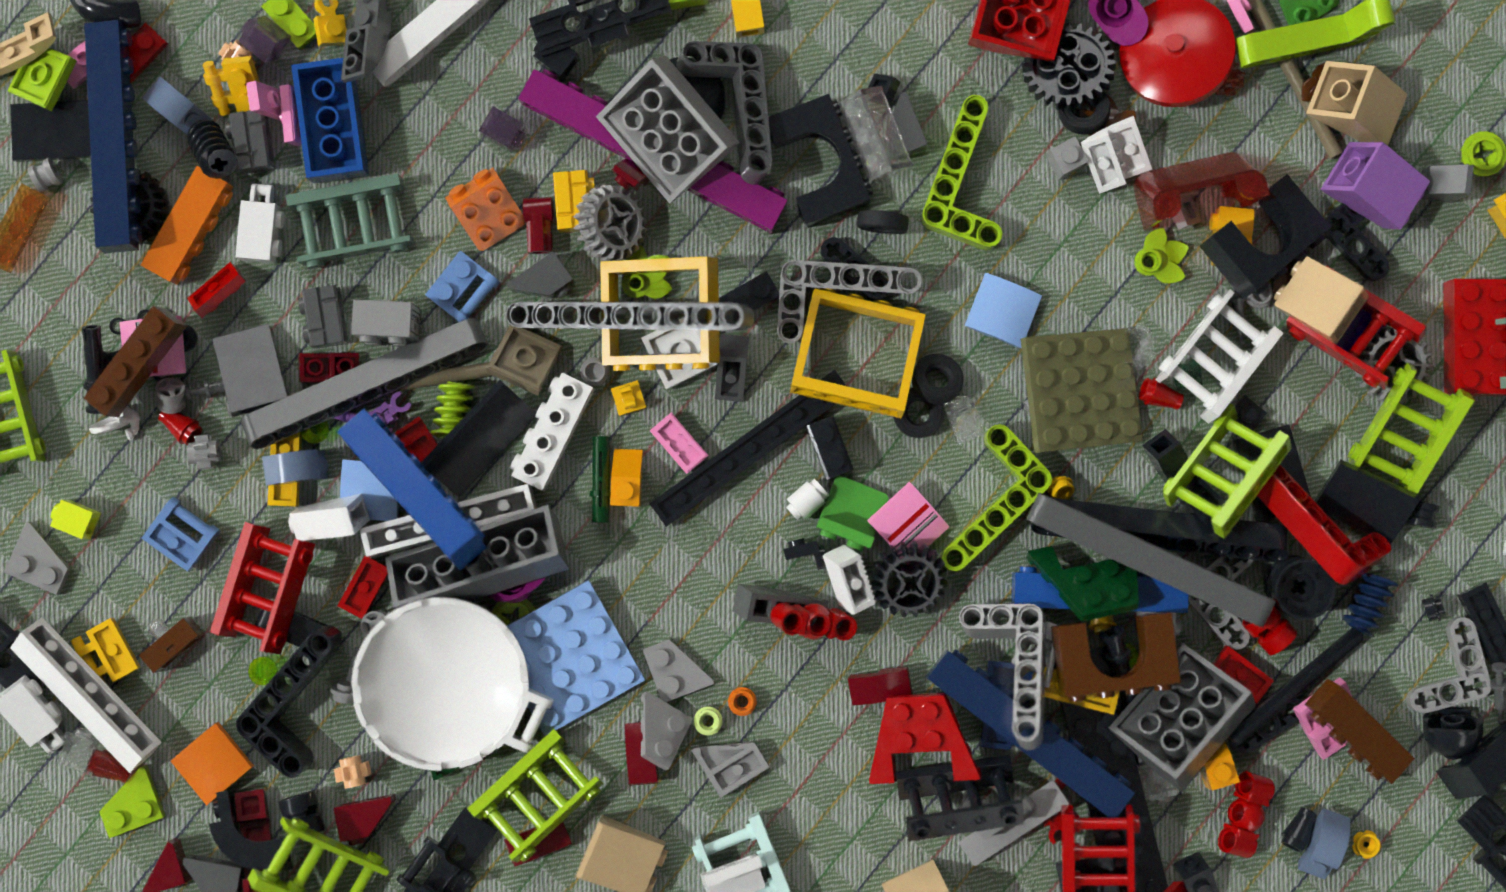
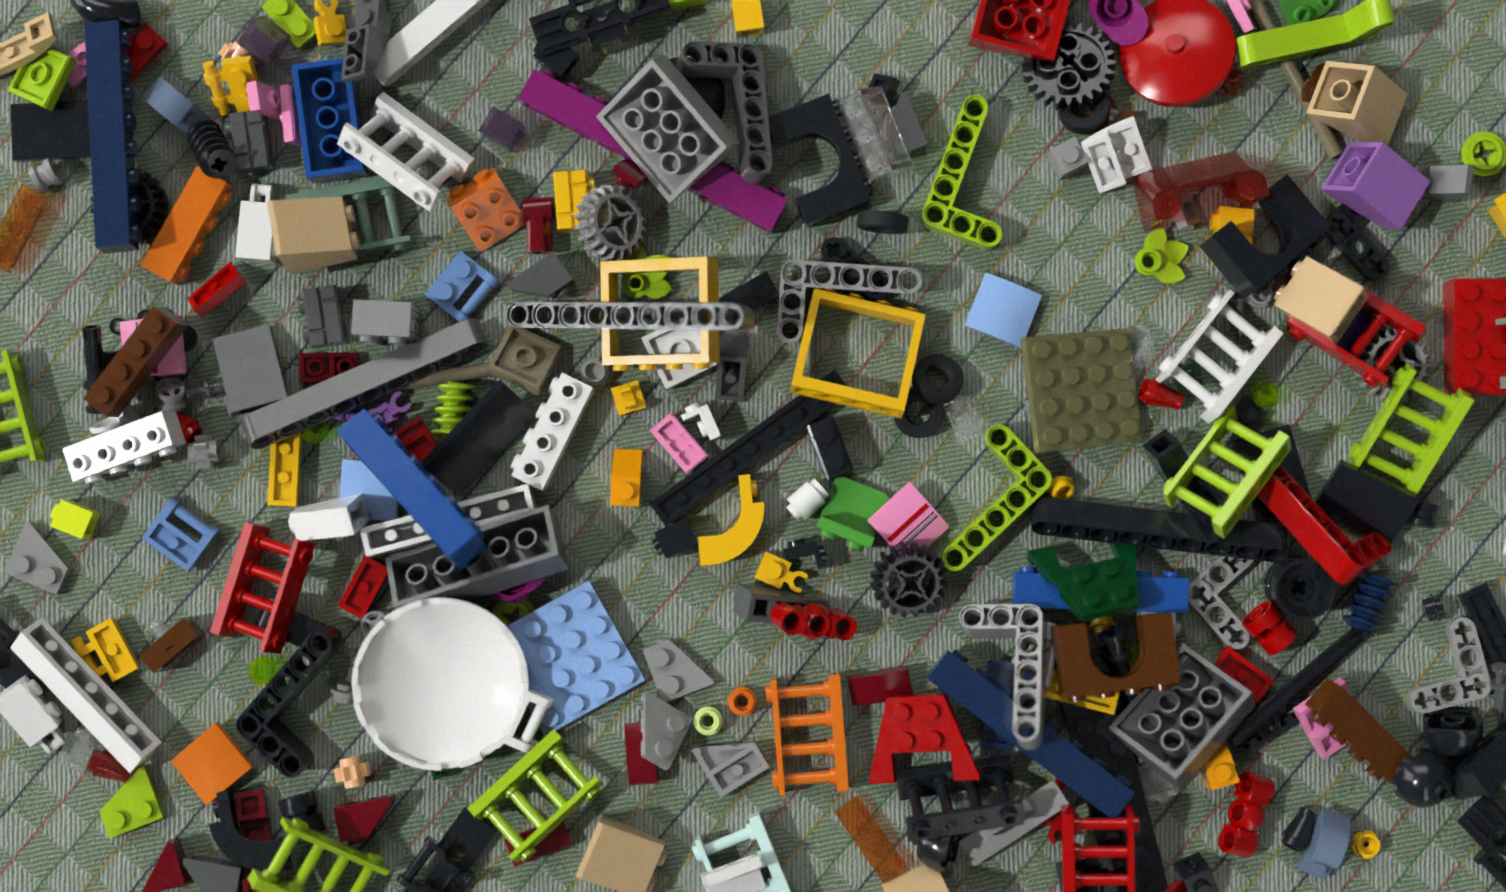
(124, 446): none -> white brick
(295, 467): sand blue brick -> none
(313, 232): none -> tan slope
(418, 135): none -> white fence
(600, 445): dark green pin -> none
(674, 538): none -> black brick
(707, 423): none -> white bracket
(735, 541): none -> yellow arch
(775, 571): none -> yellow plate
(834, 746): none -> orange fence
(849, 579): white brick -> none
(870, 838): none -> clear orange plate
(938, 851): none -> black cylinder
(1151, 560): dark grey beam -> none
(1265, 394): none -> clear neon green plate
(1423, 779): none -> black cylinder

